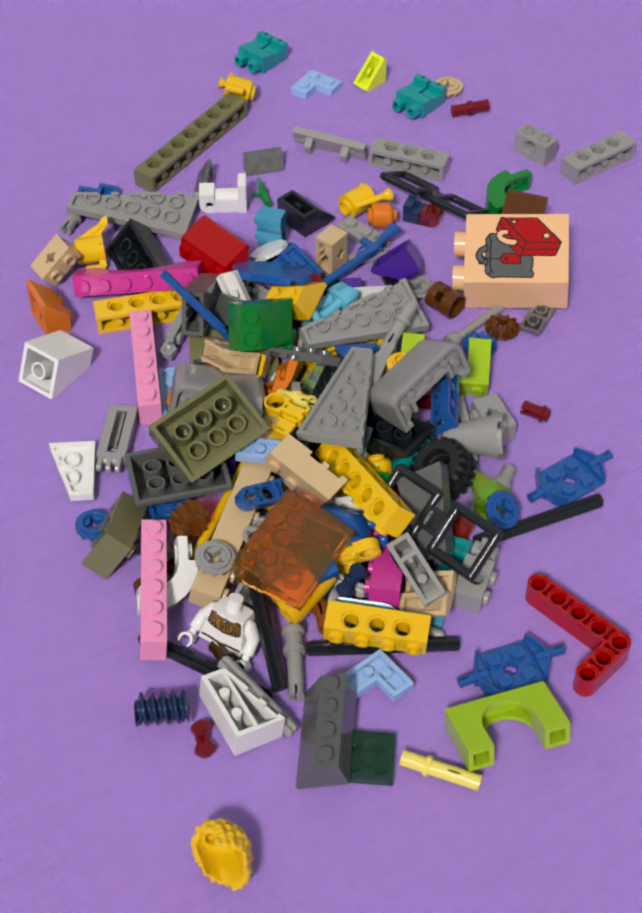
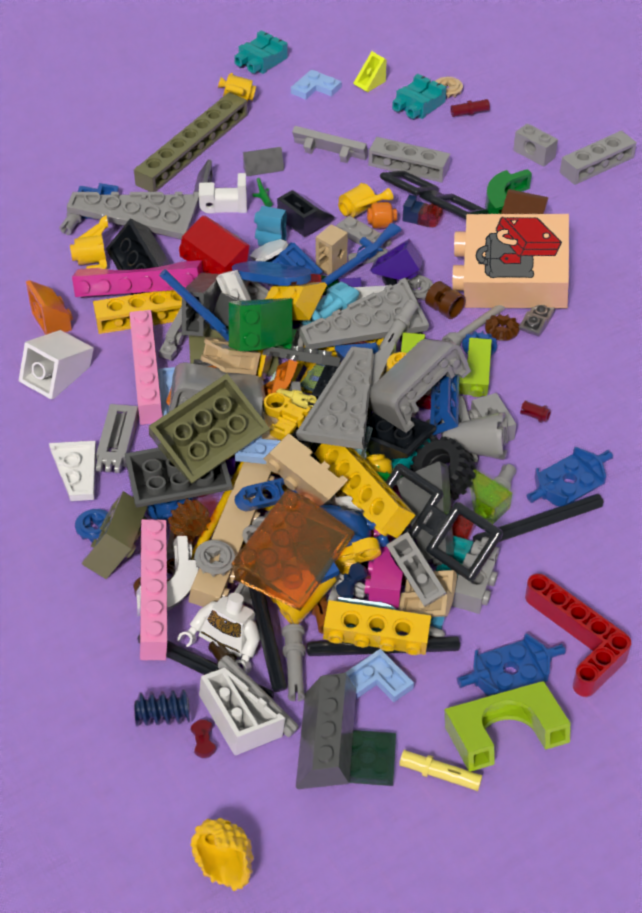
(55, 260): tan brick -> none
(508, 504): blue gear -> none

